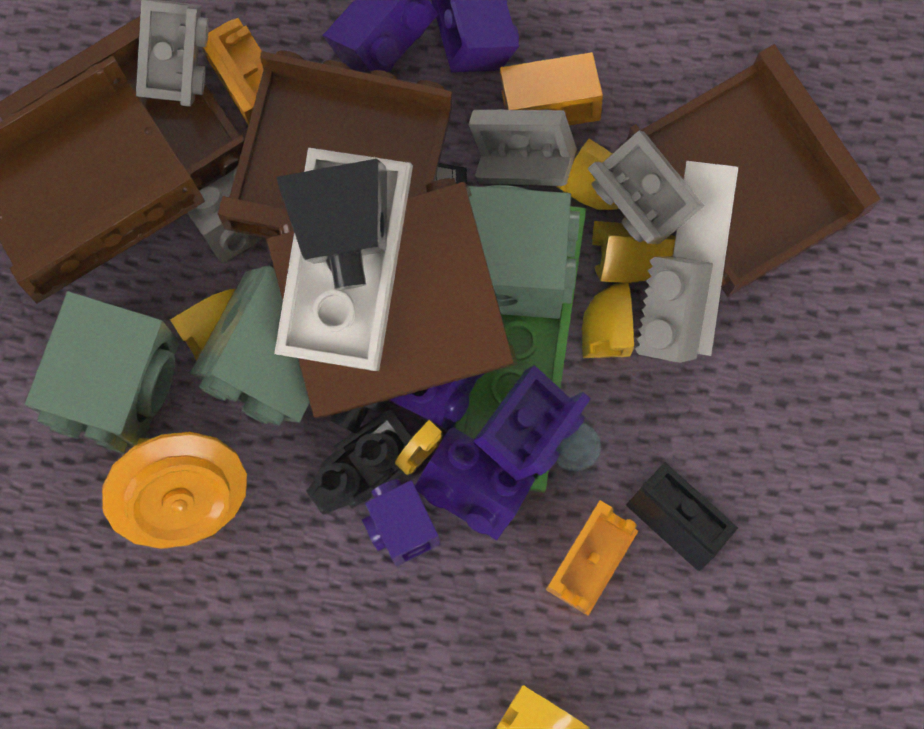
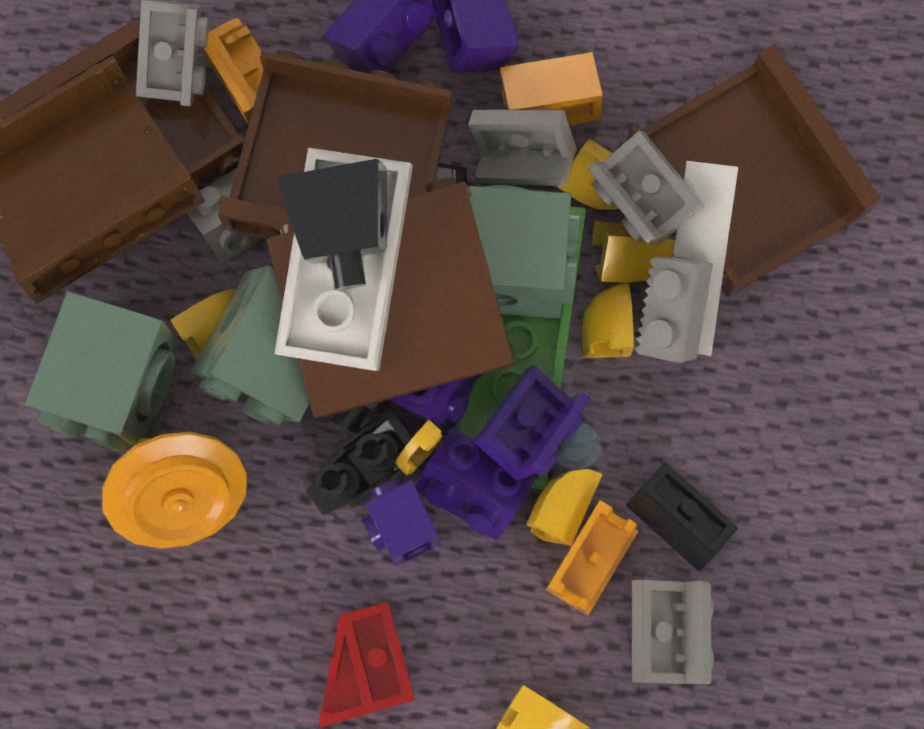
(365, 667): none -> red wing
(563, 506): none -> yellow brick
(671, 632): none -> light grey bracket

